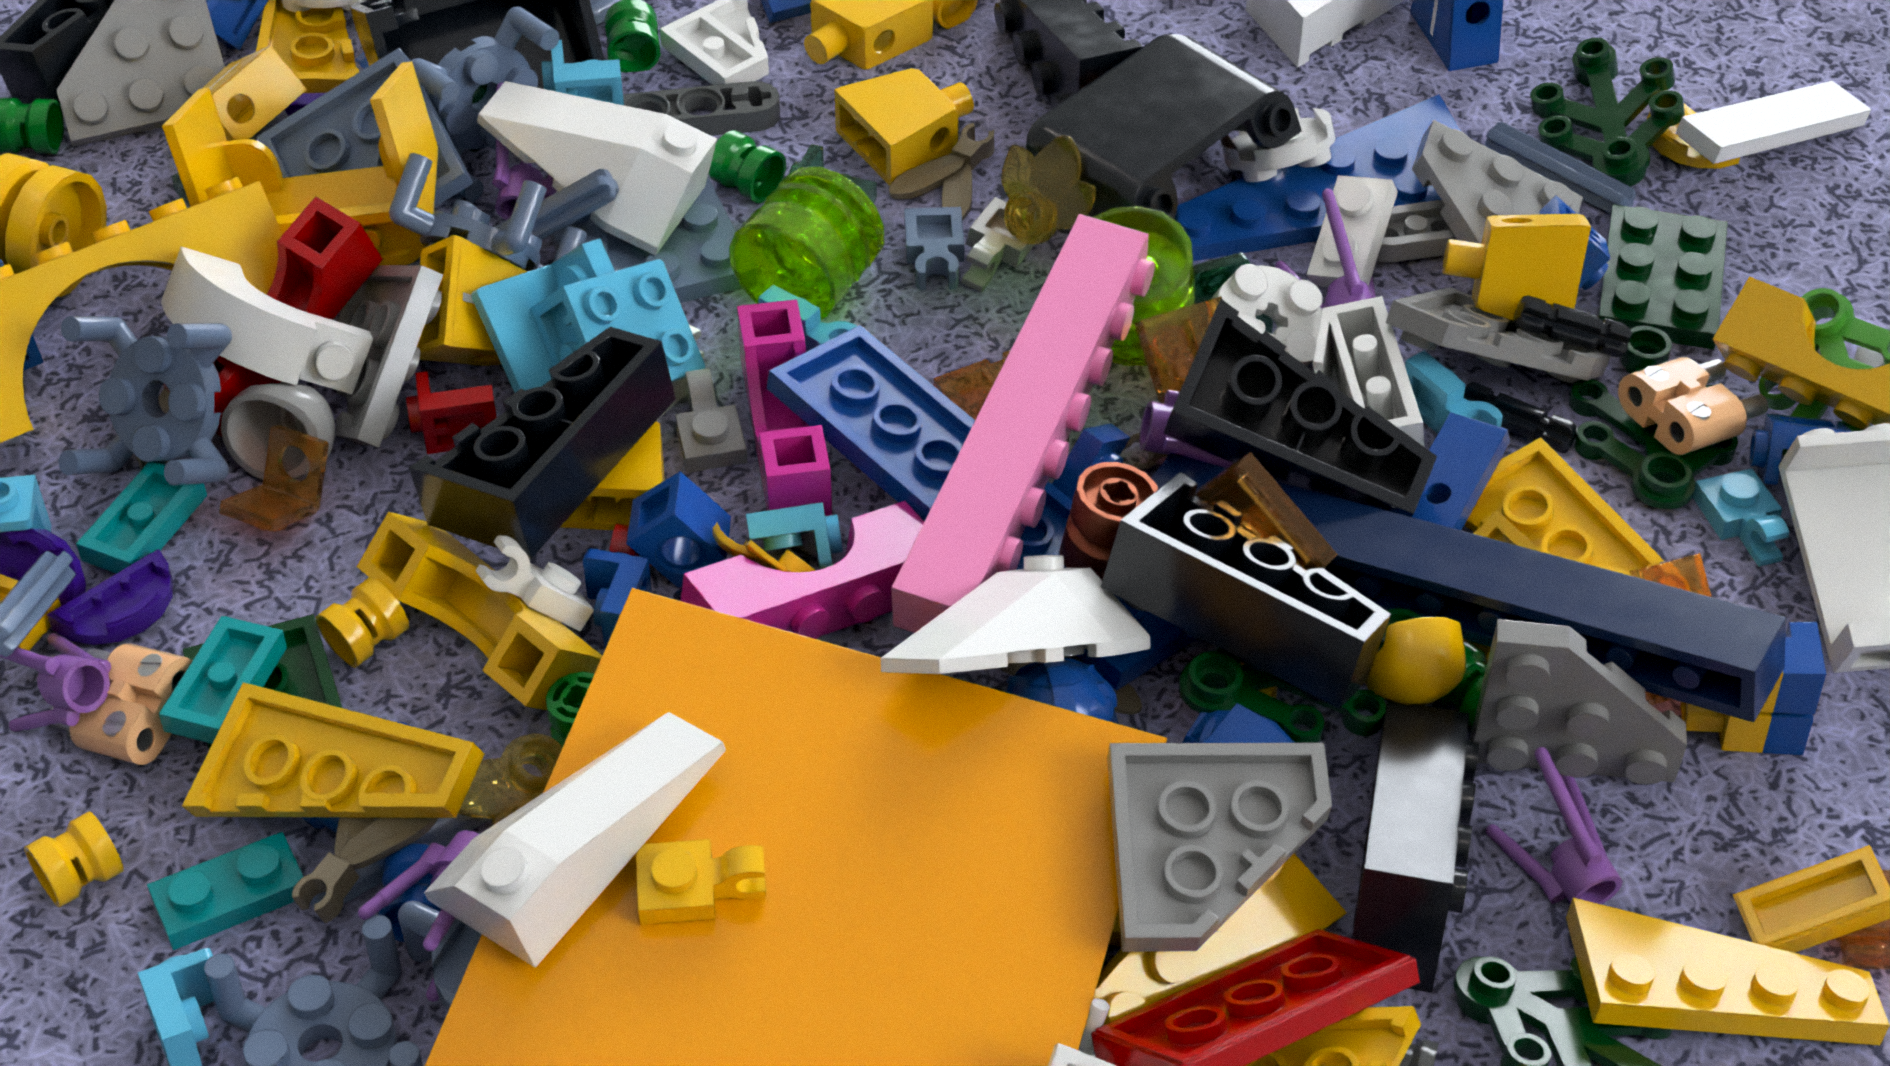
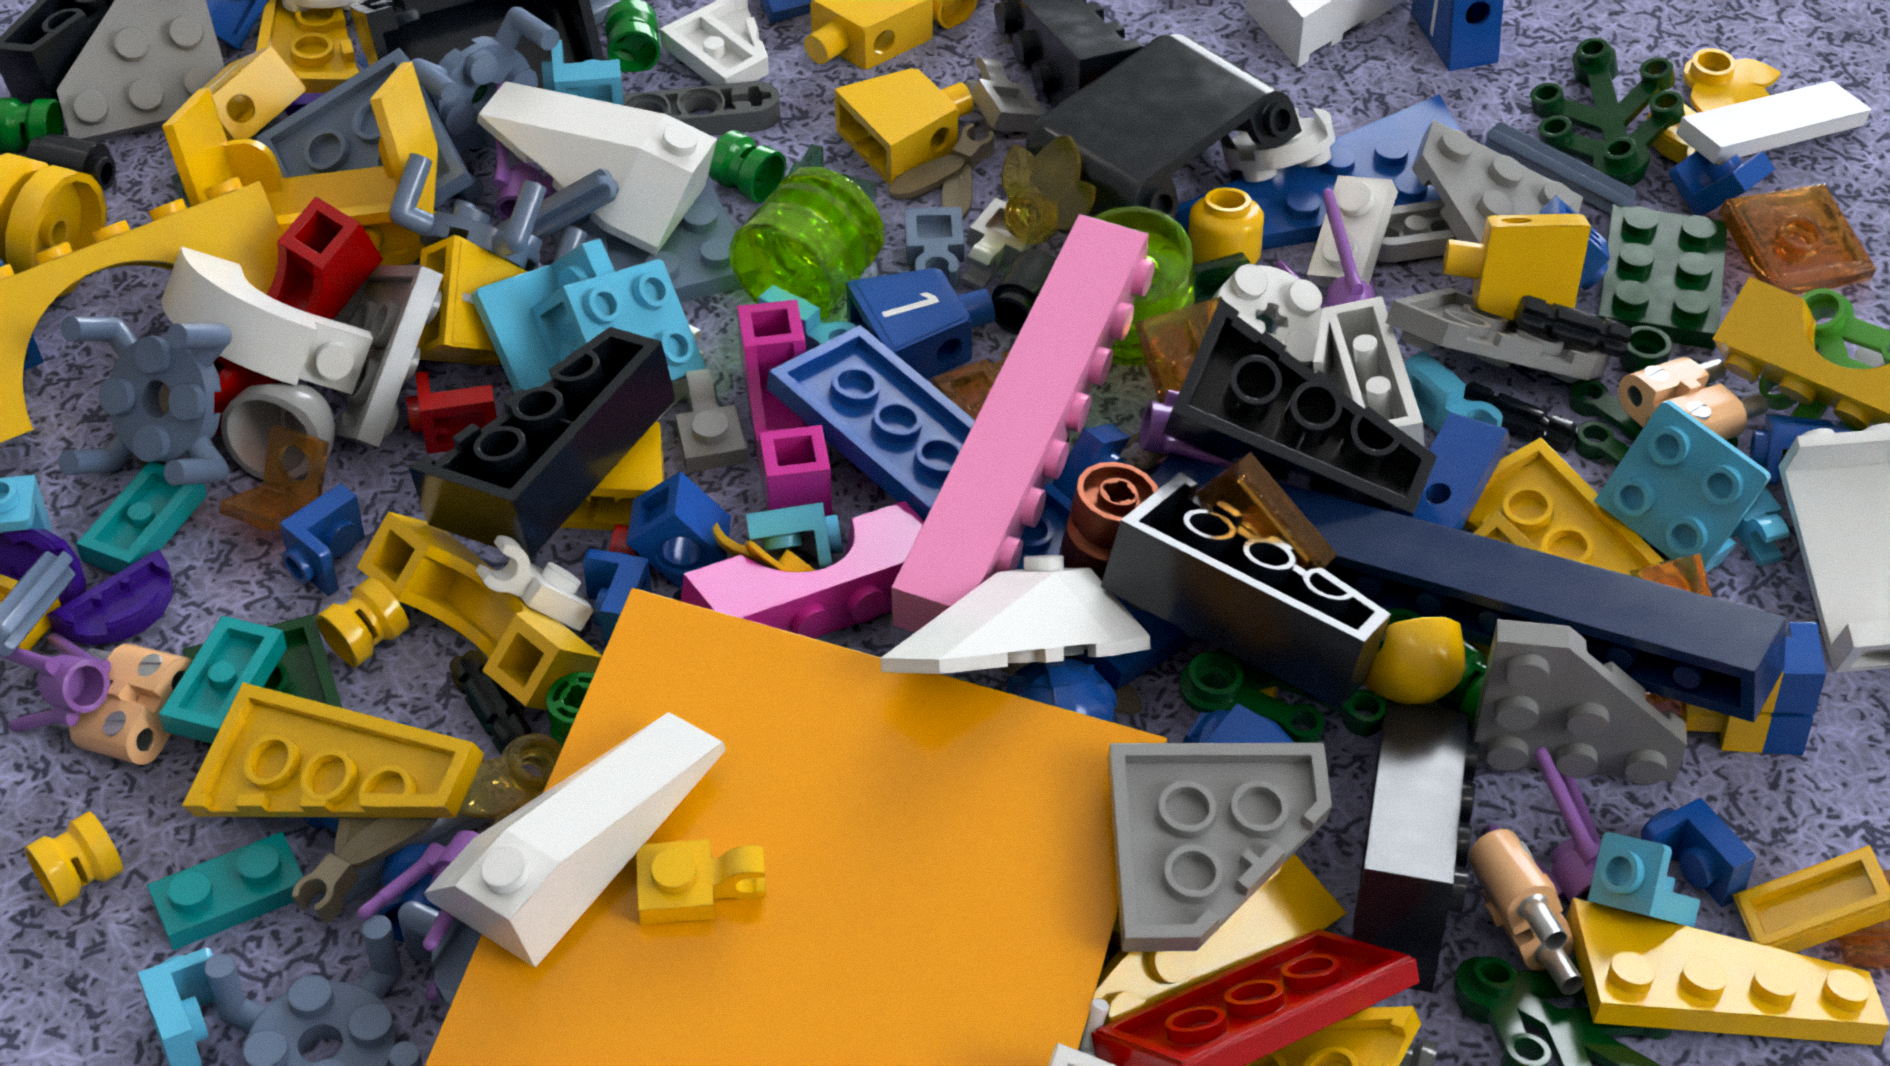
(76, 155): none -> black brick
(318, 534): none -> blue bracket
(488, 700): none -> black axle
(920, 317): none -> blue torso
(1004, 104): none -> light grey plate
(1020, 288): none -> black brick
(1225, 224): none -> yellow head
(1525, 906): none -> light nougat piece
(1634, 878): none -> medium azure bracket
(1683, 487): none -> medium azure bracket
(1705, 847): none -> blue bracket
(1709, 184): none -> blue bracket
(1723, 81): none -> yellow plate
(1797, 239): none -> clear orange plate

